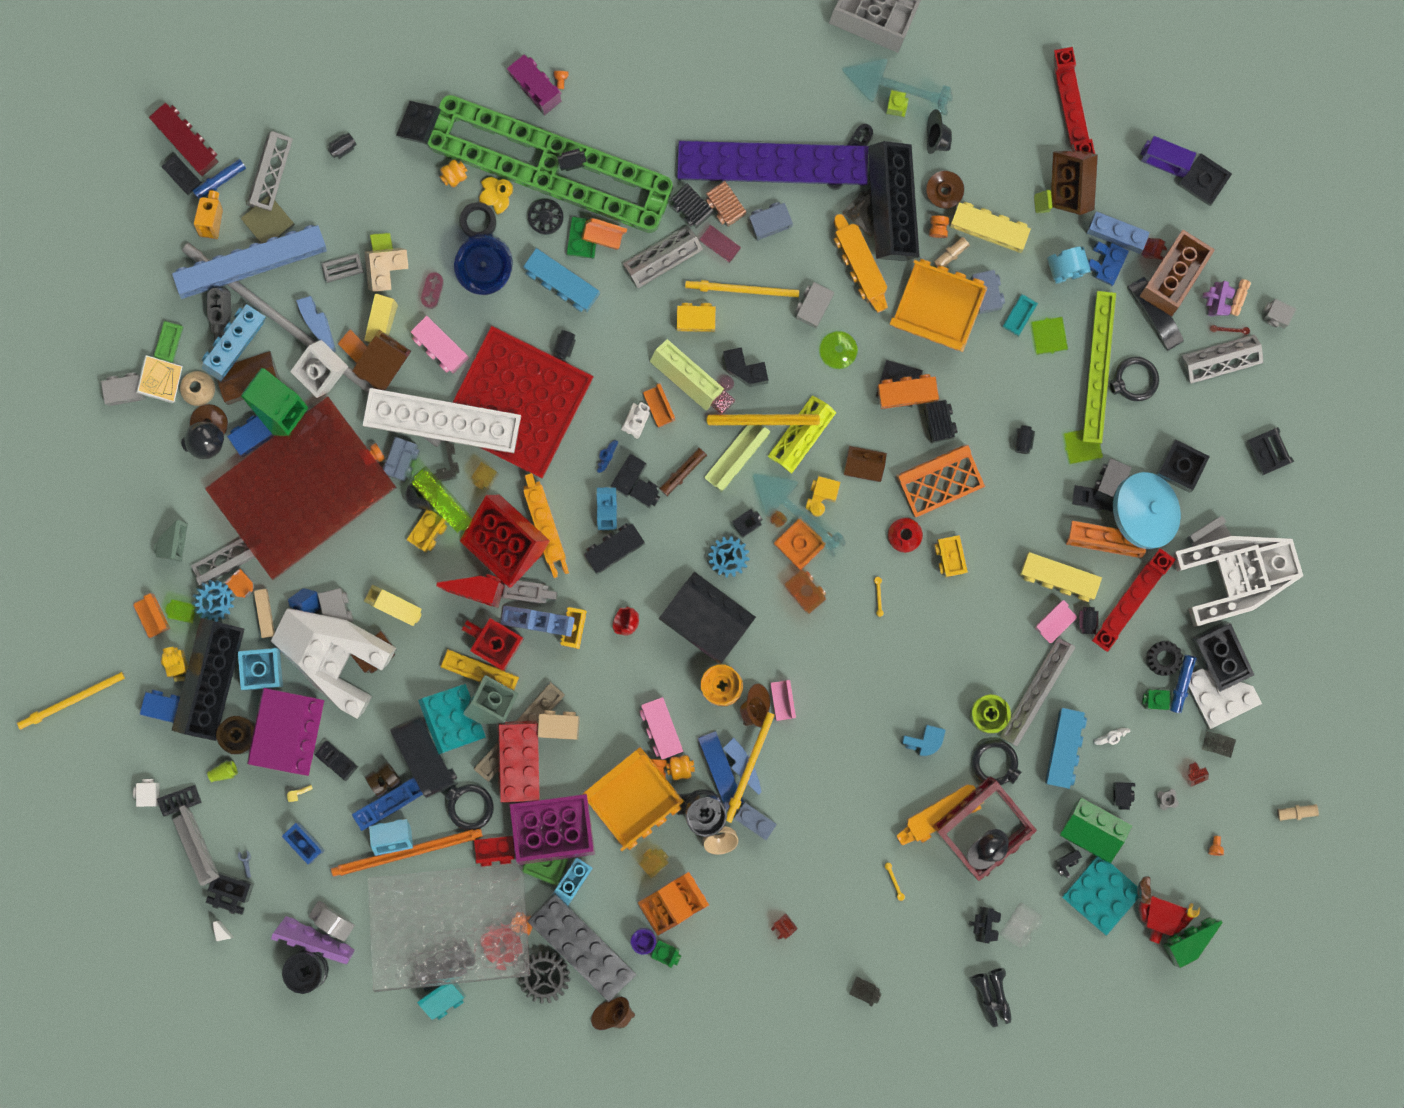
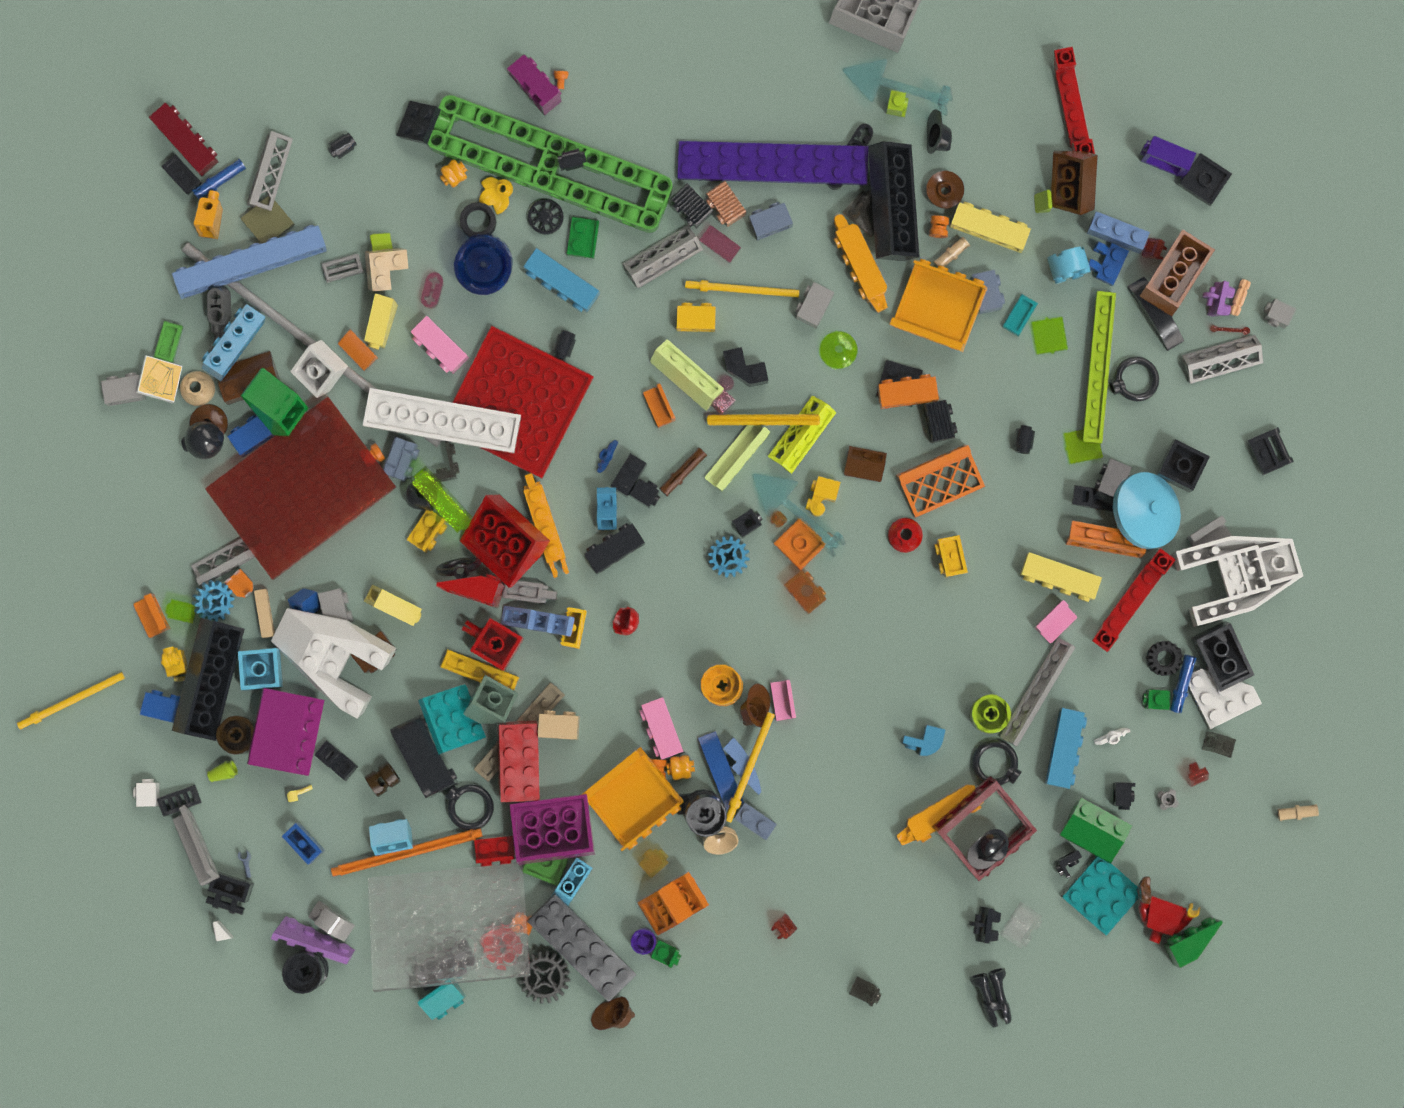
(172, 542): sand green slope -> none
(316, 322): medium blue slope -> none
(381, 361): reddish brown panel -> none
(387, 804): blue slope -> none
(468, 563): none -> black piece
(484, 476): clear yellow brick -> none
(603, 233): orange panel -> none
(636, 419): white hips -> none
(707, 618): black slope -> none
(877, 581): yellow hinge -> none
(900, 896): yellow hinge -> none
(1088, 620): black brick -> none
(1216, 849): orange piece -> none

